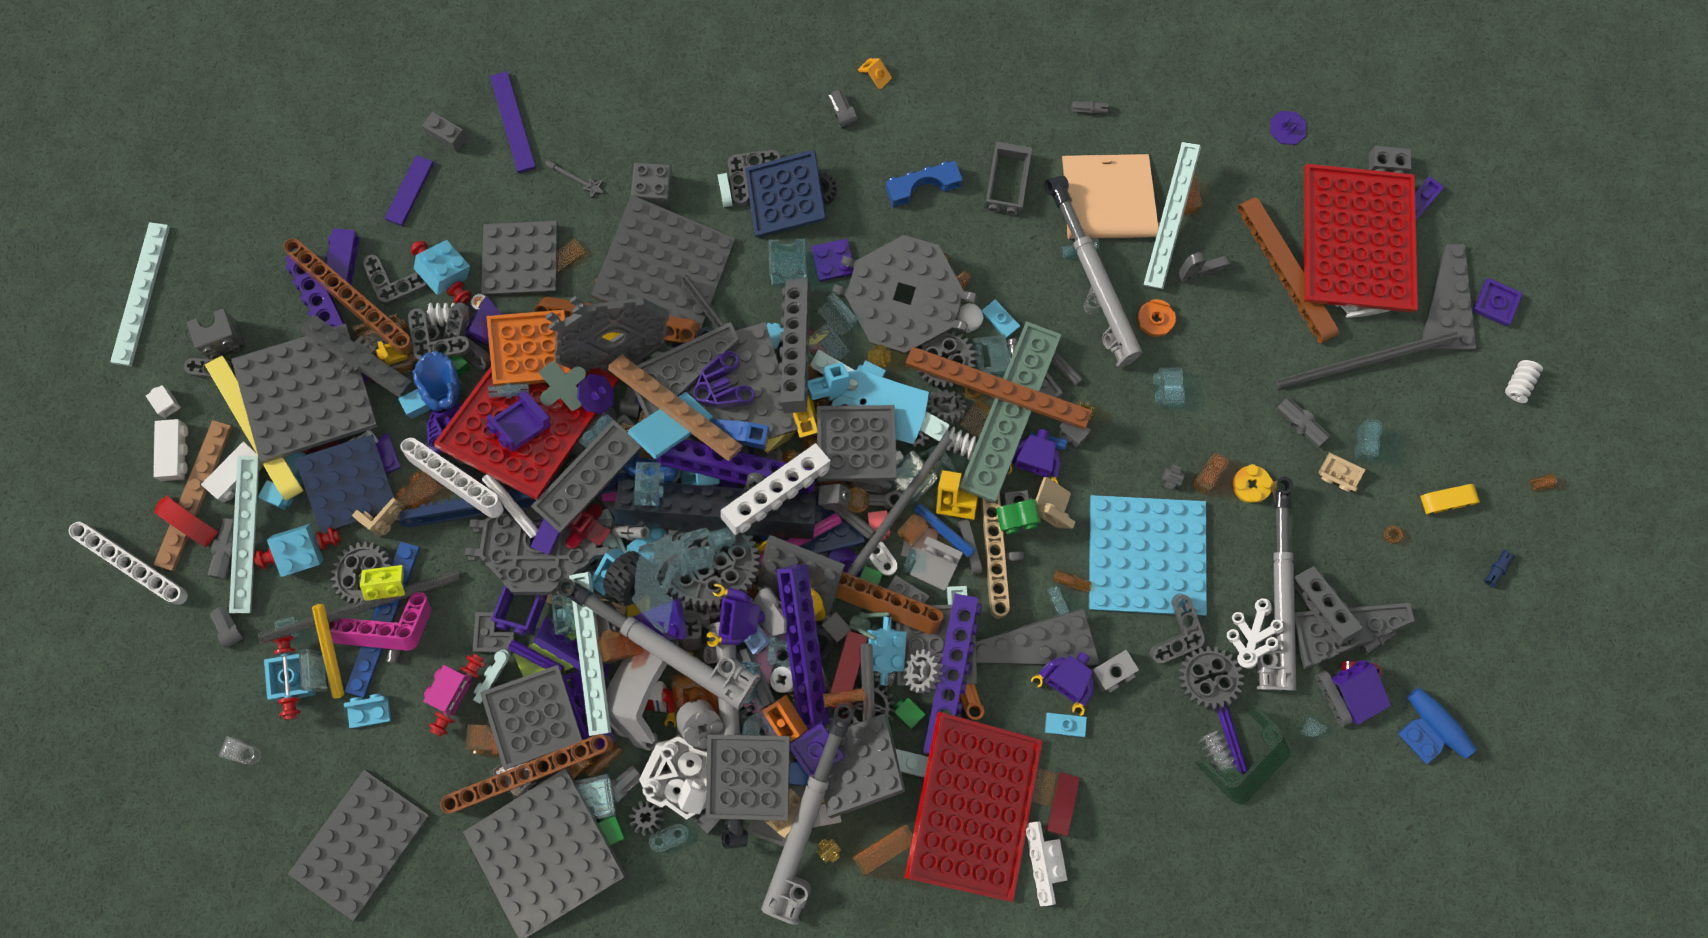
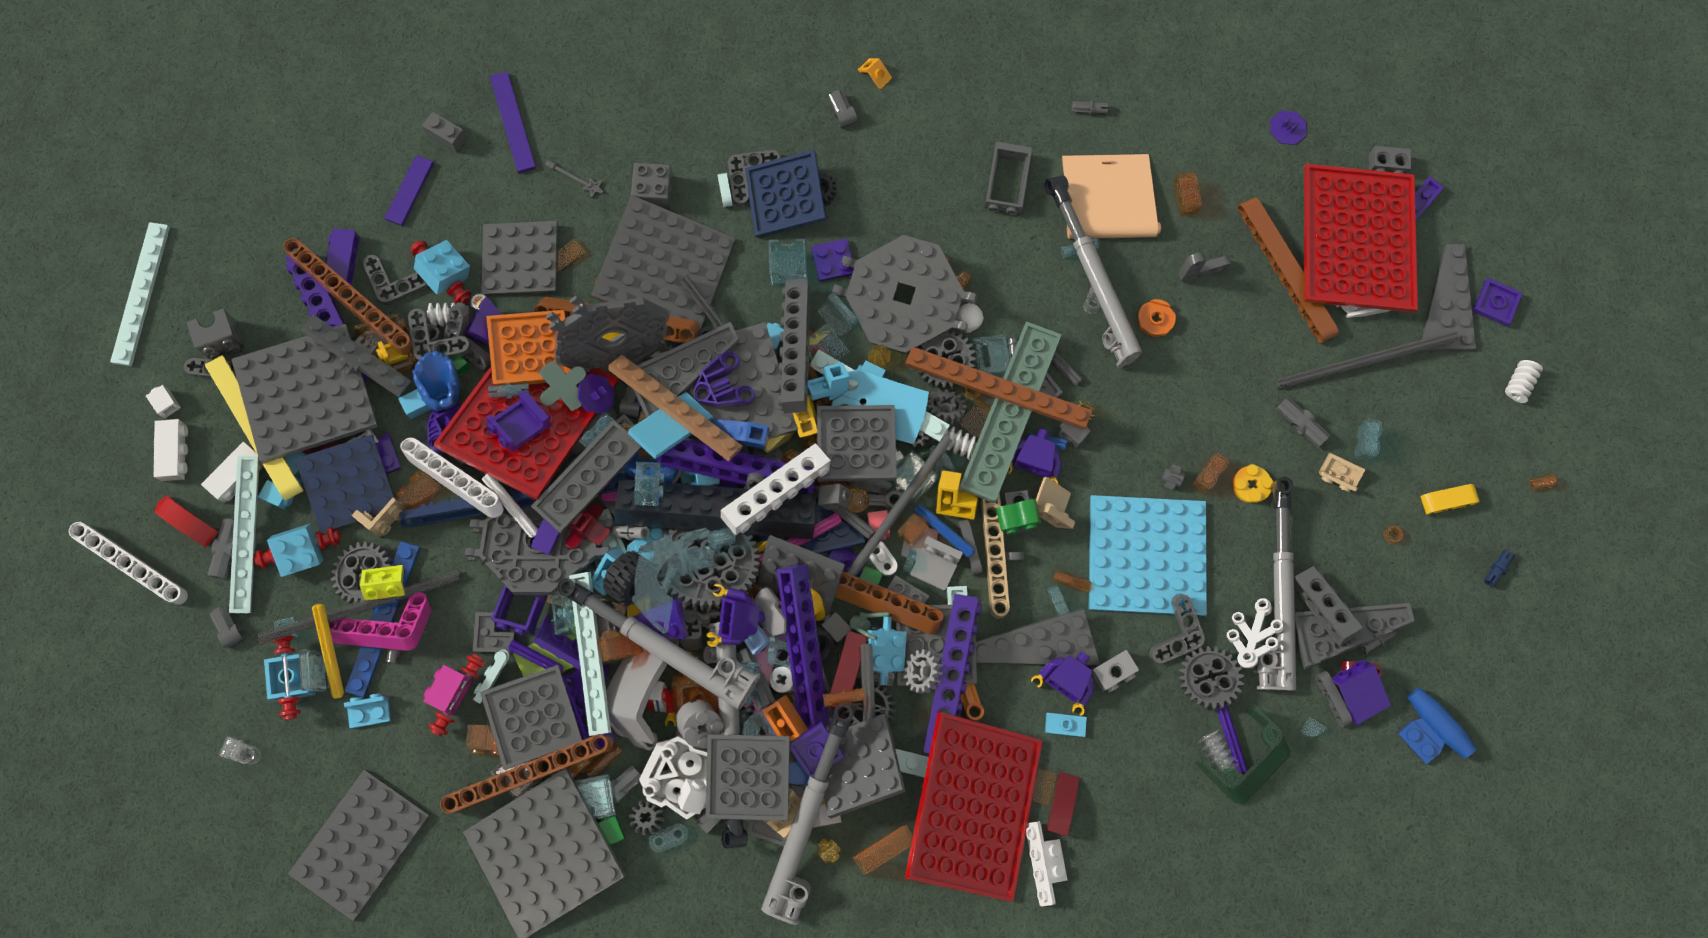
(194, 492): medium nougat plate -> none
(908, 713): green brick -> none
(944, 176): blue arch -> none
(1000, 319): medium azure plate -> none
(1170, 387): clear light blue brick -> none
(1172, 215): light aqua plate -> none

